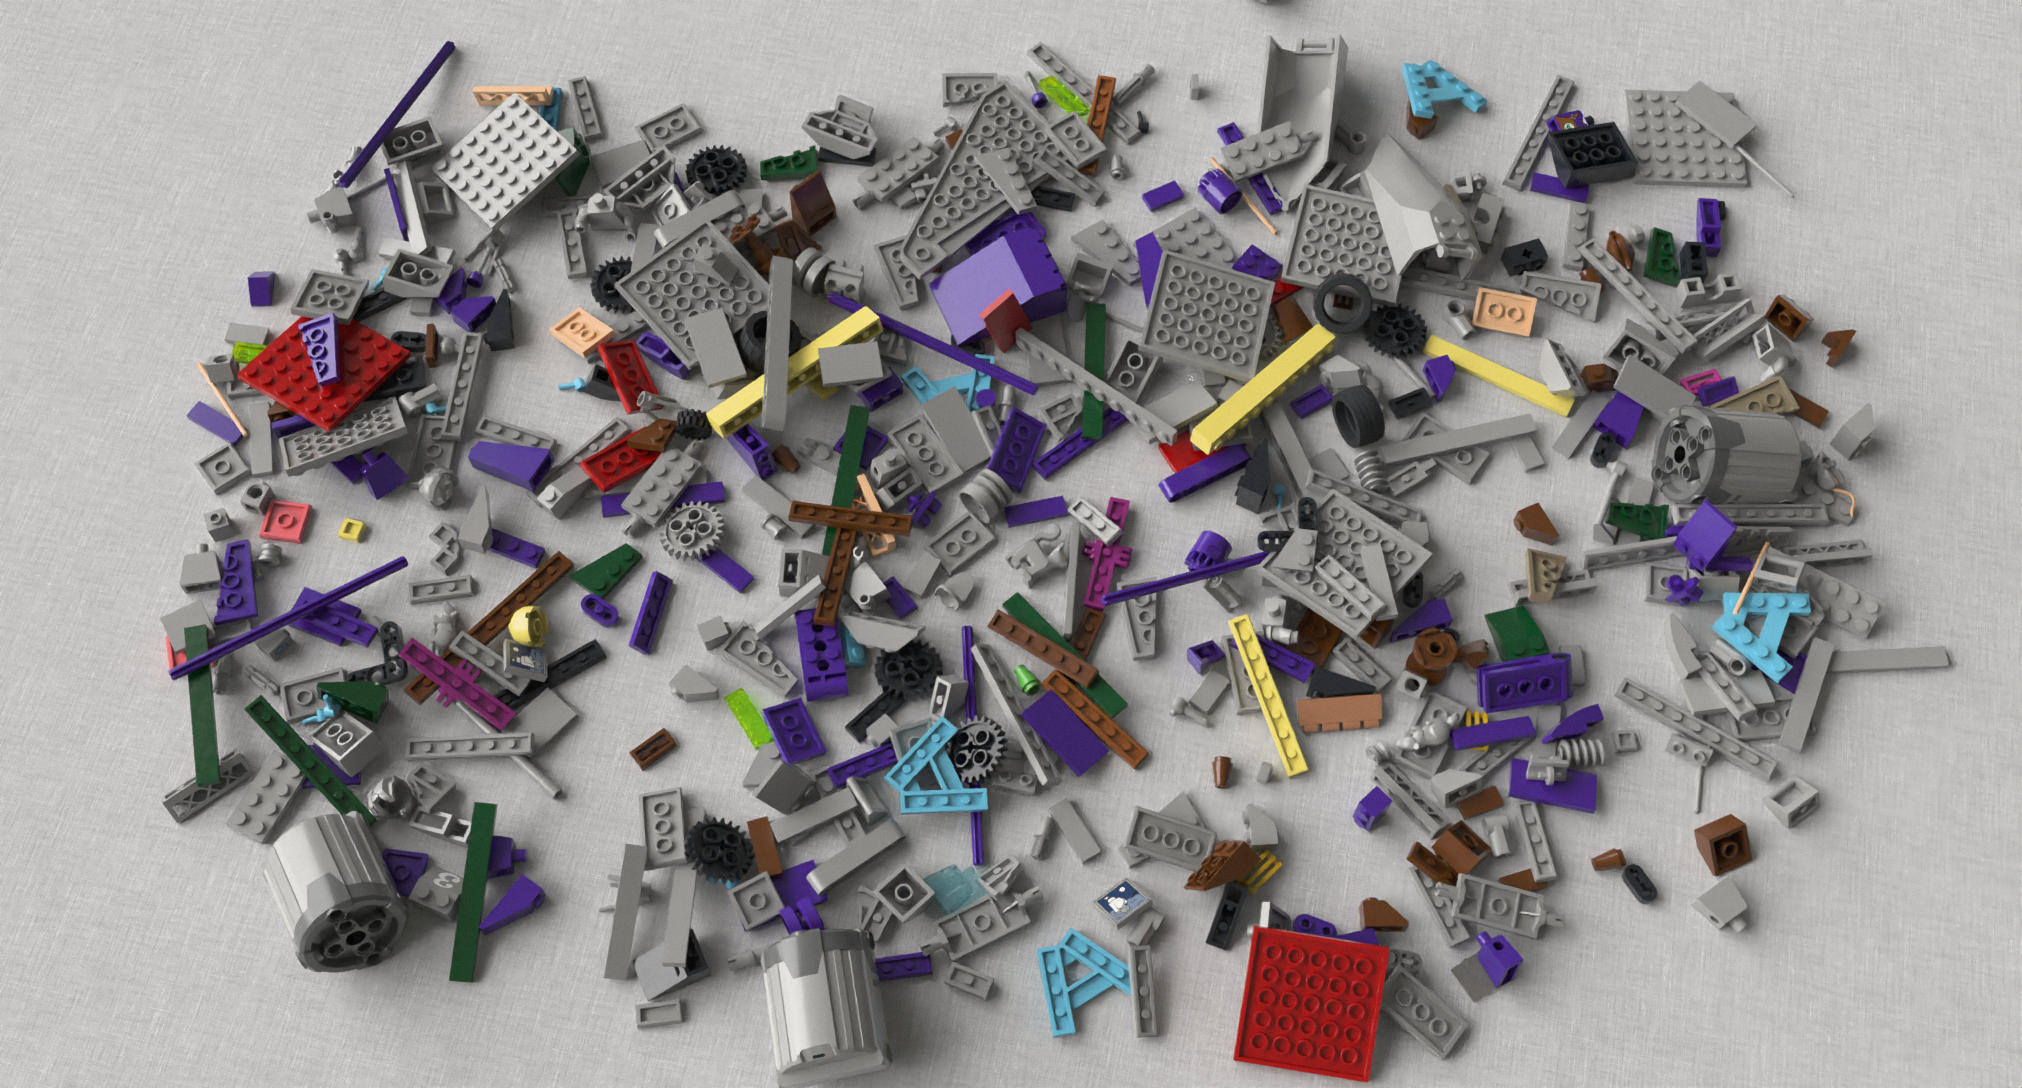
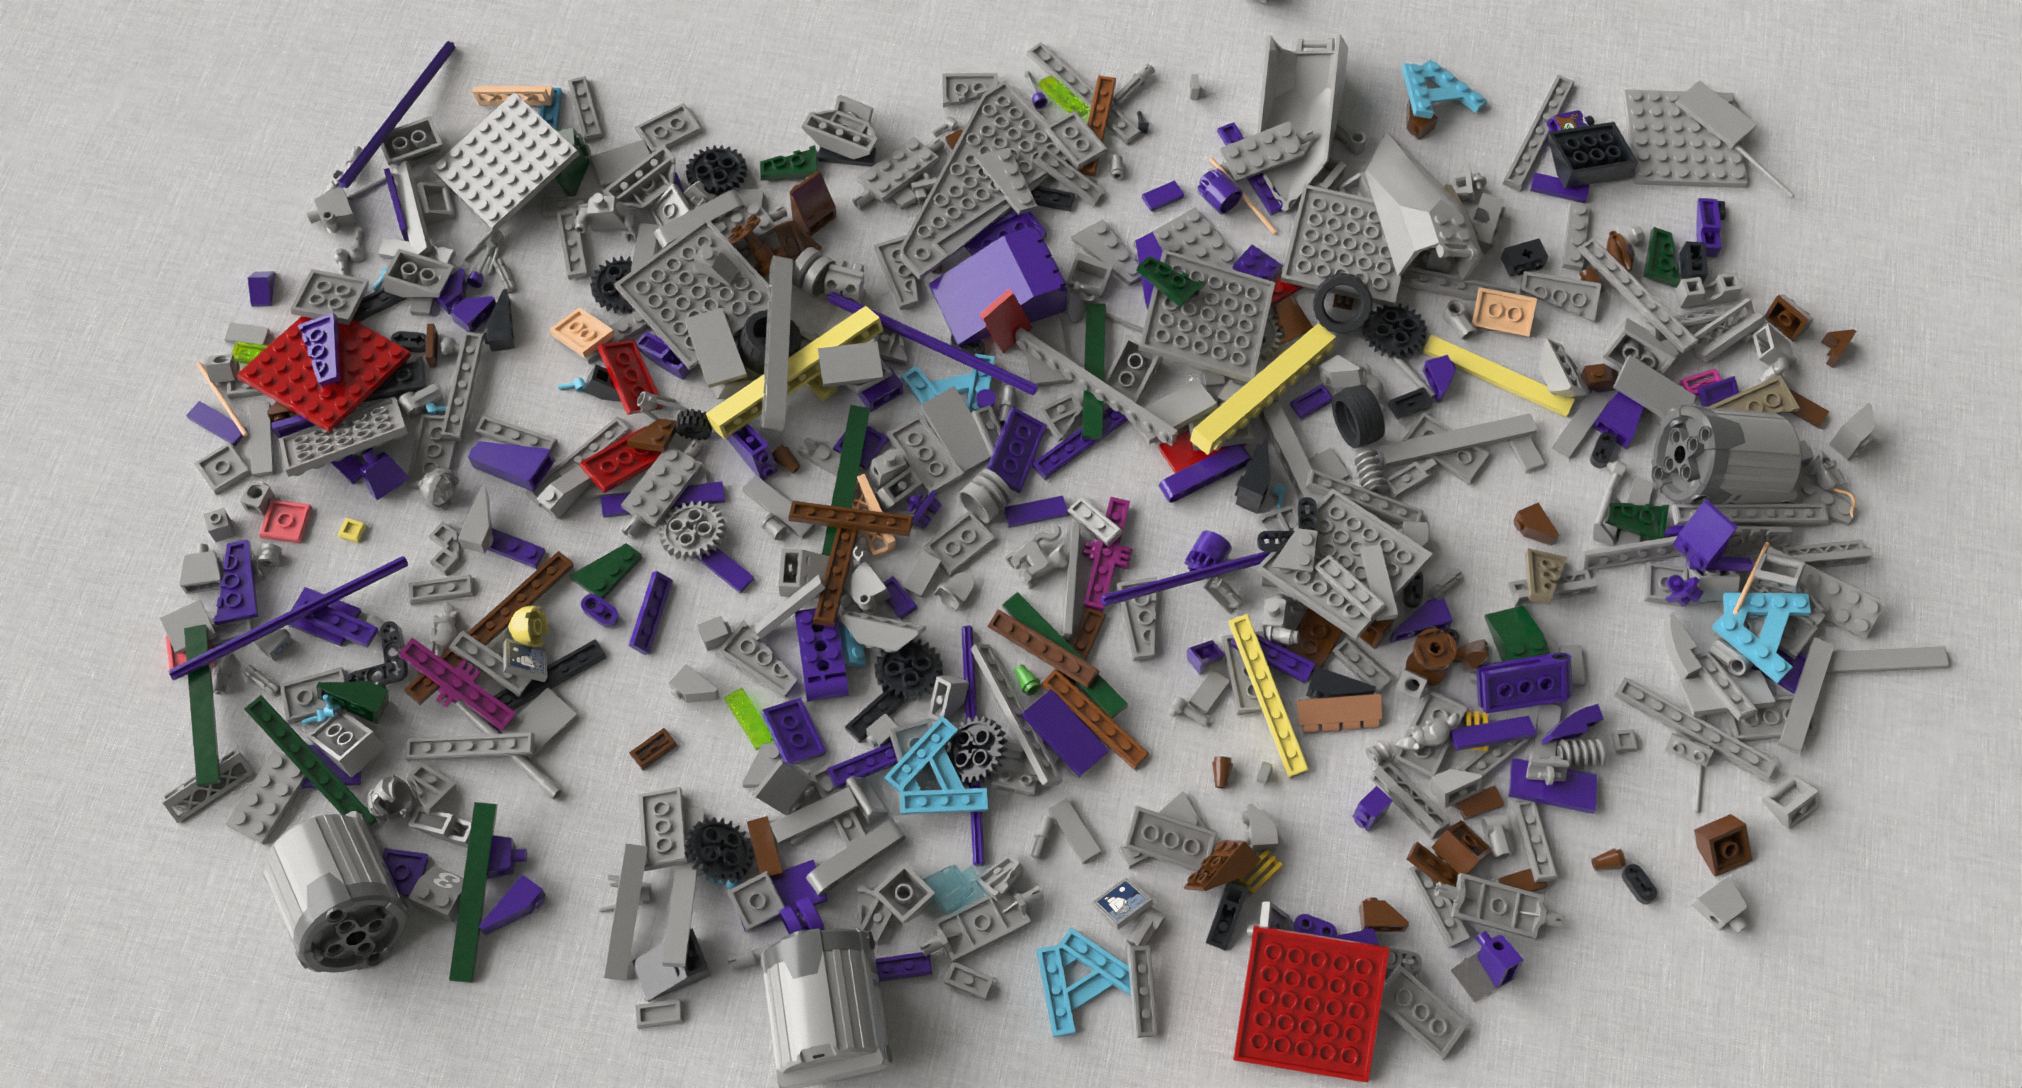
(1171, 283): none -> dark green wing

